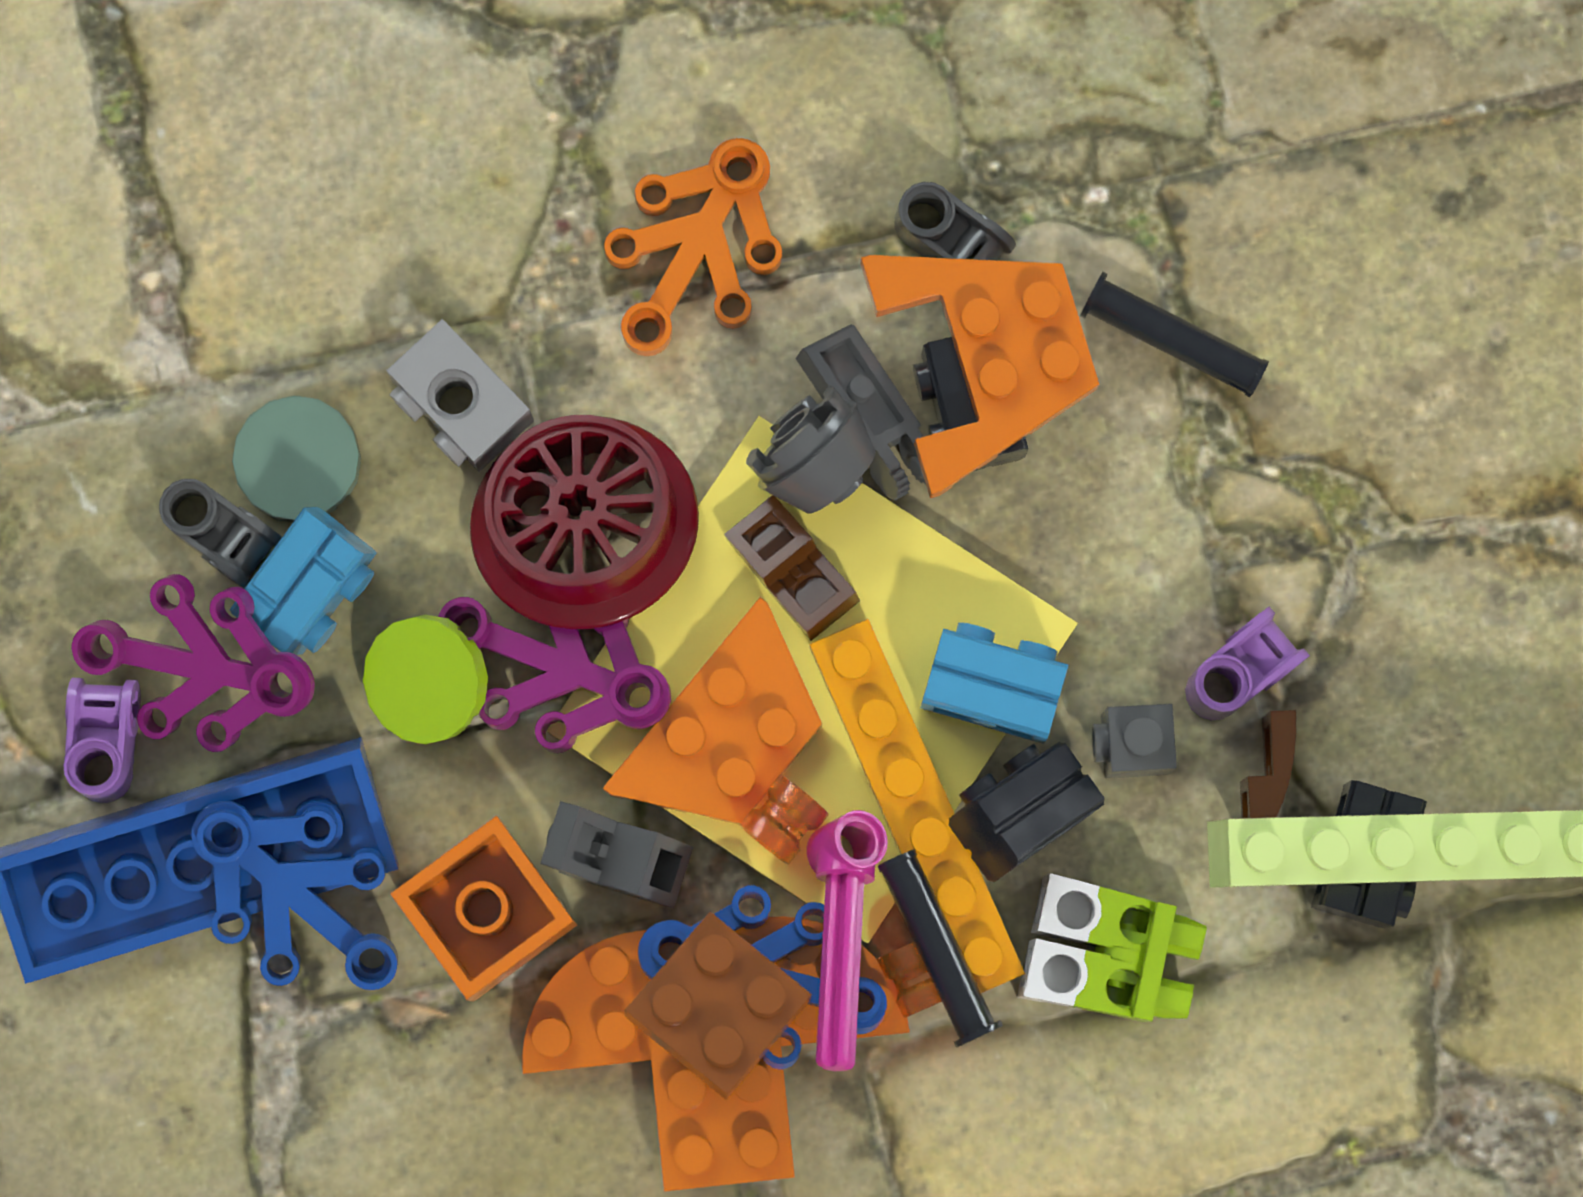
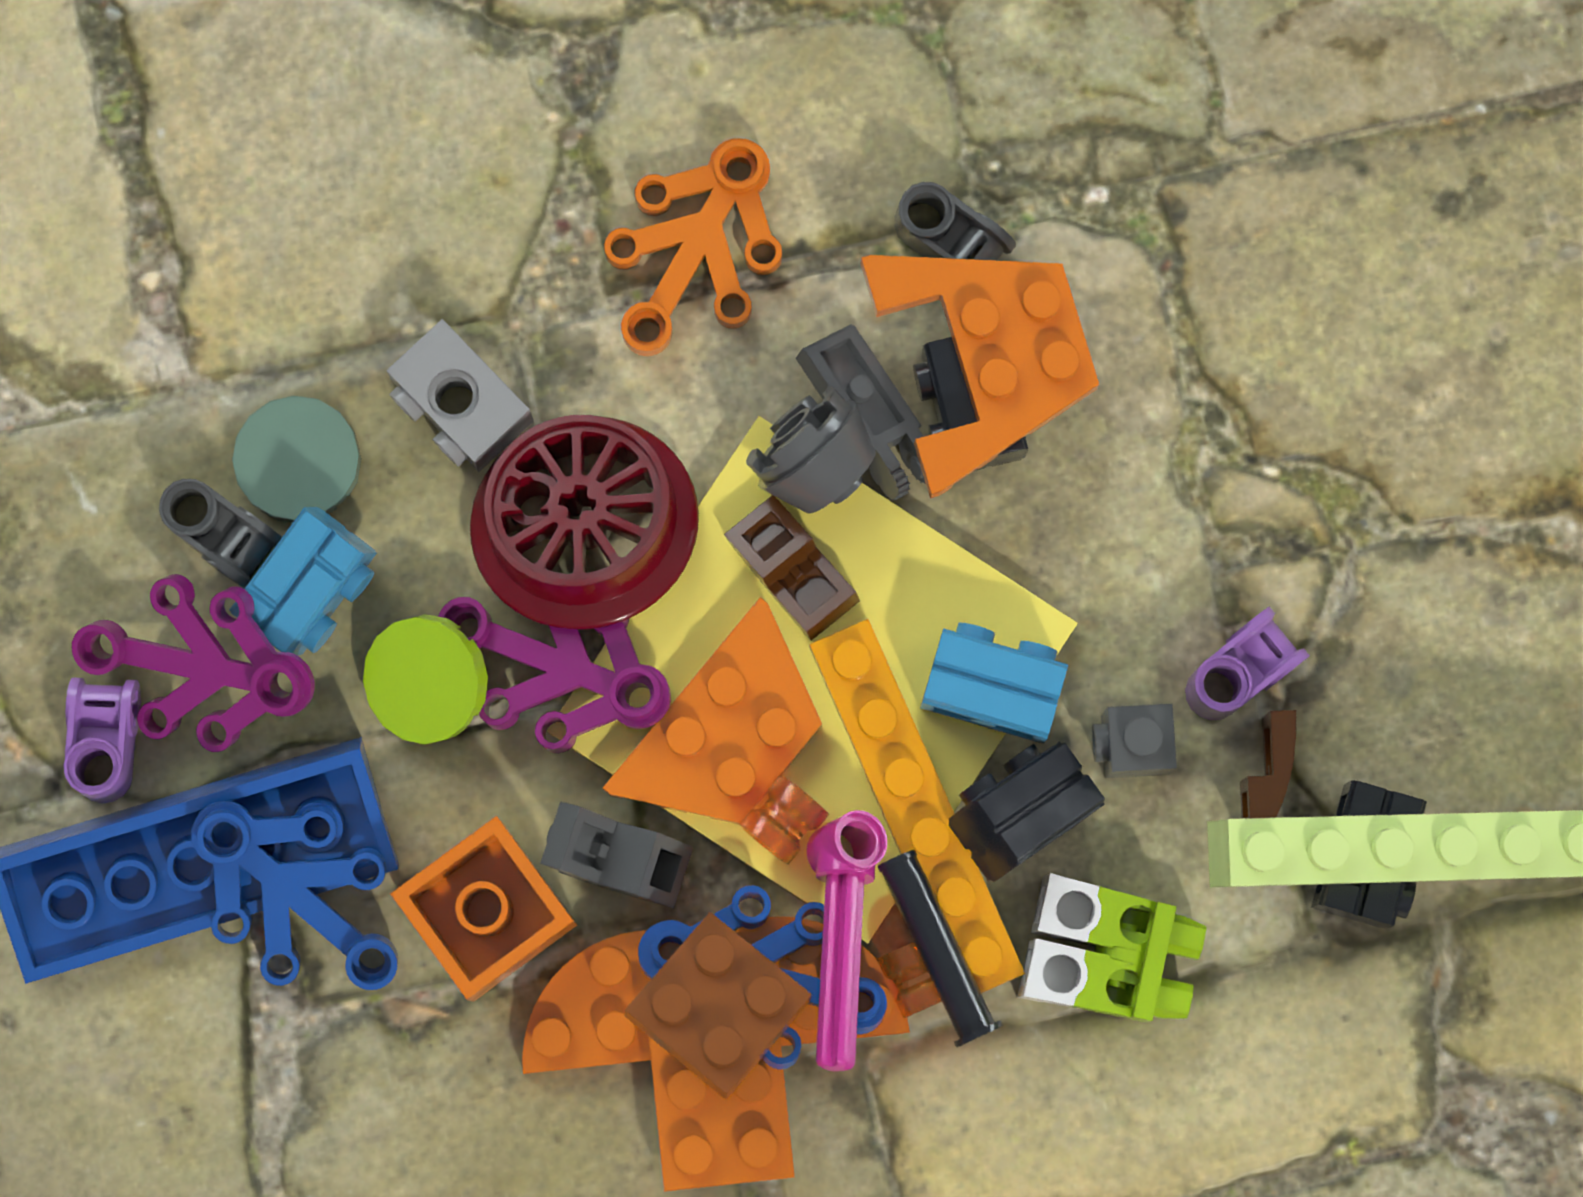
(1175, 336): black pin -> none

